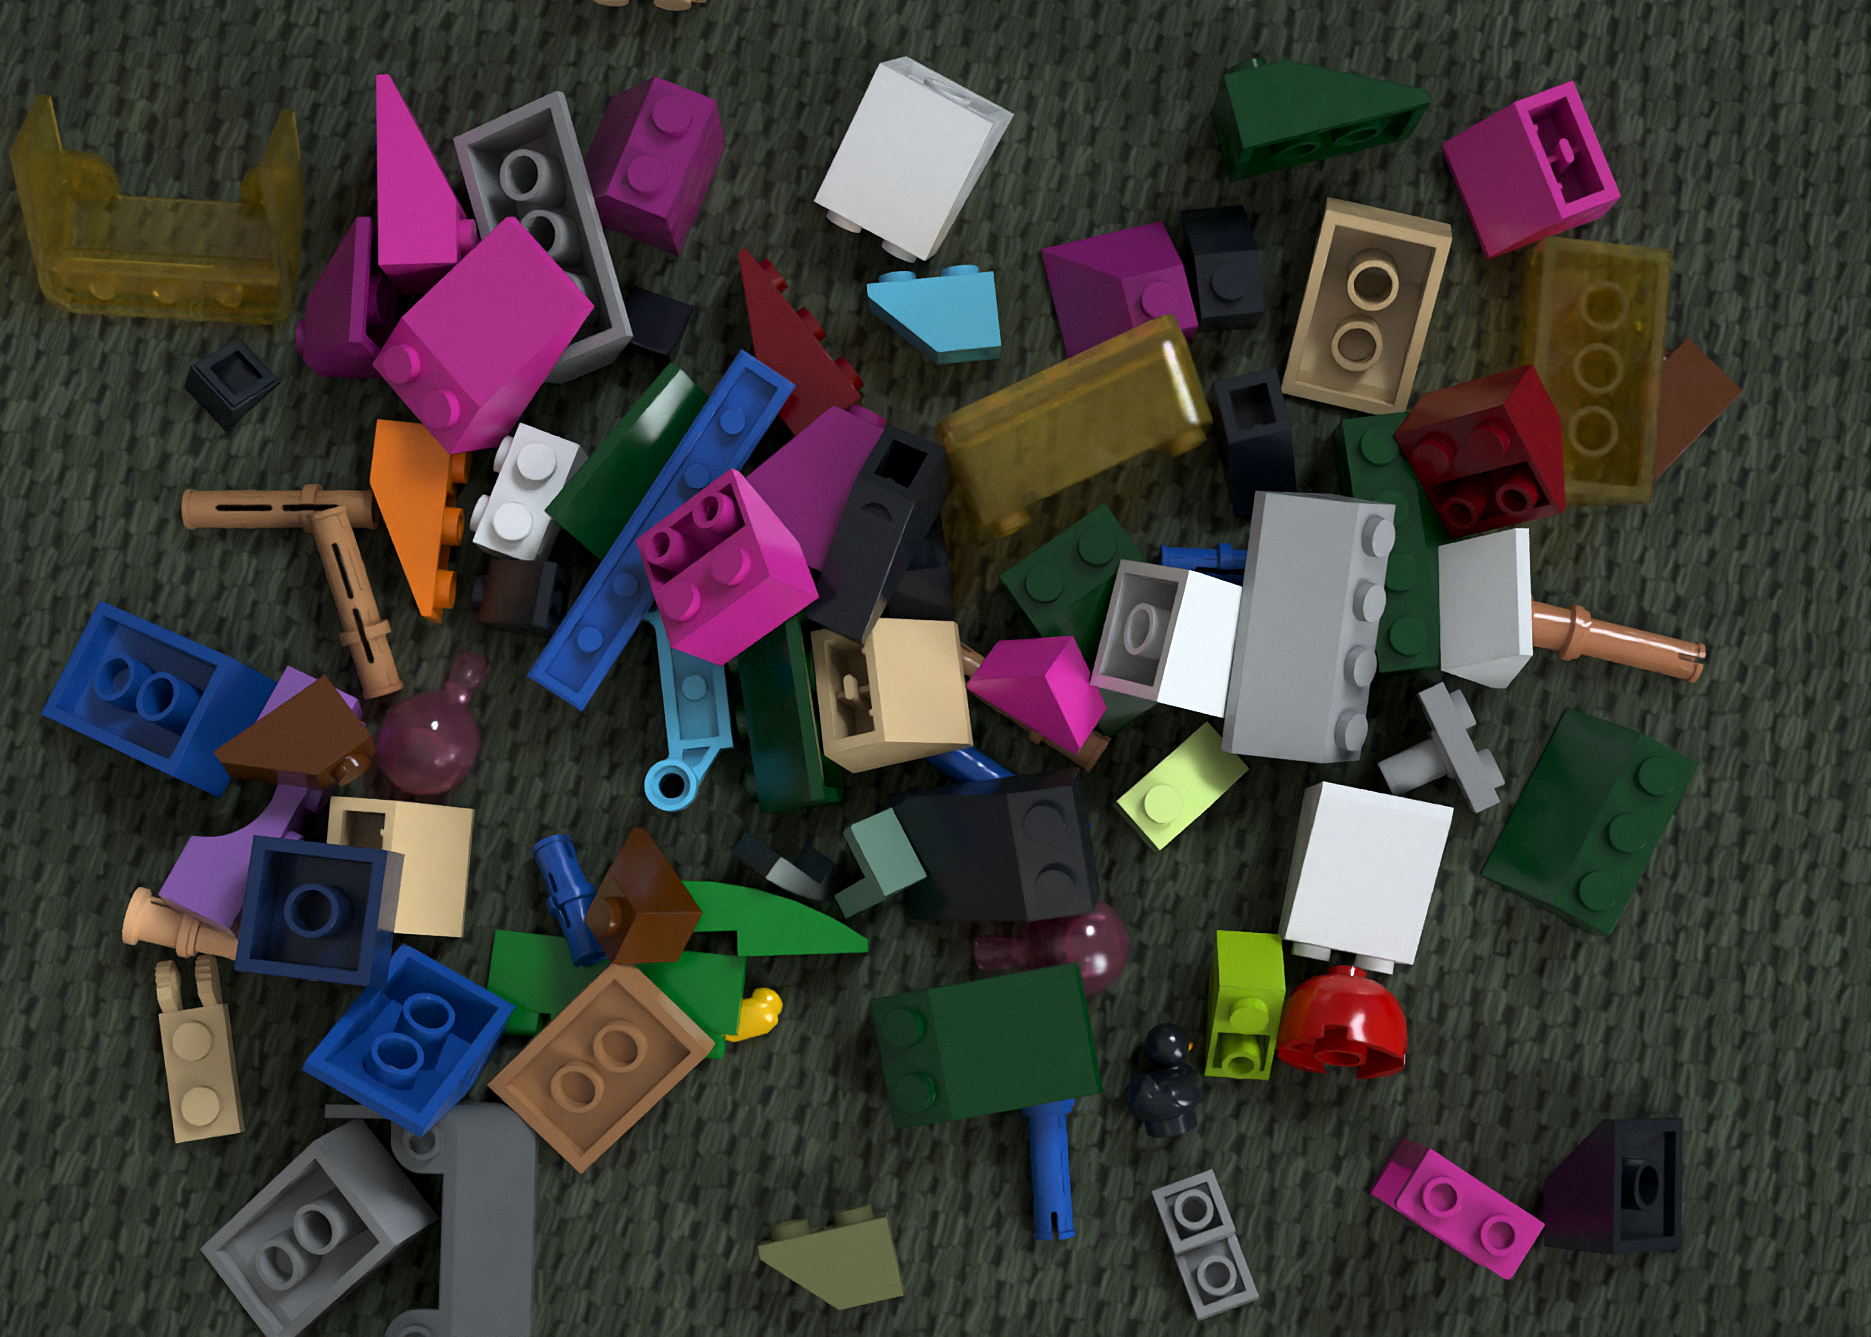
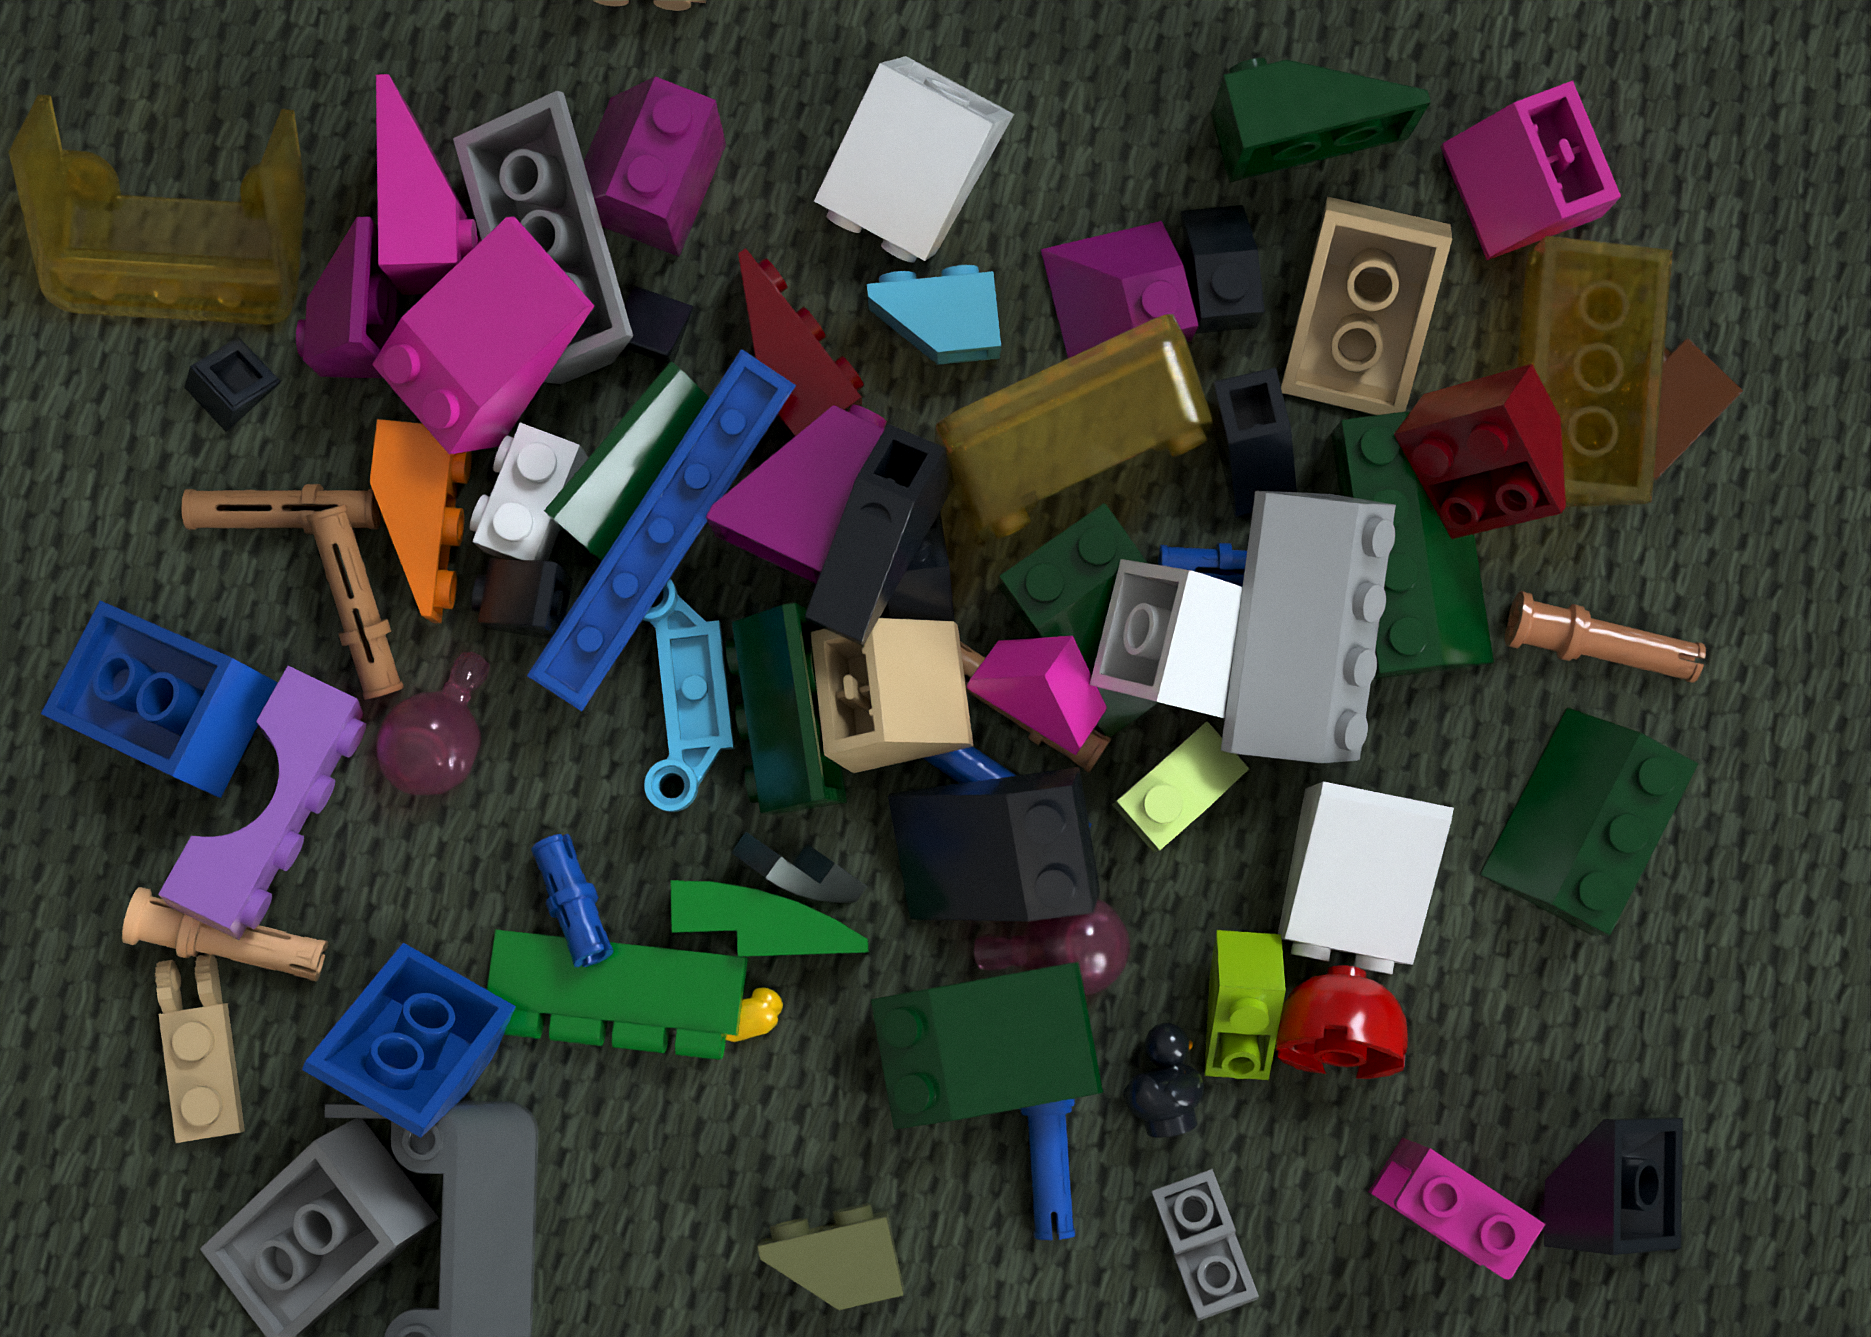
(302, 743): reddish brown slope -> none
(319, 911): dark blue brick -> none
(435, 859): tan slope -> none
(601, 1064): medium nougat plate -> none
(642, 906): reddish brown slope -> none
(724, 570): dark pink slope -> none
(884, 860): sand green panel -> none
(1446, 752): light grey plate -> none
(1486, 607): white slope -> none

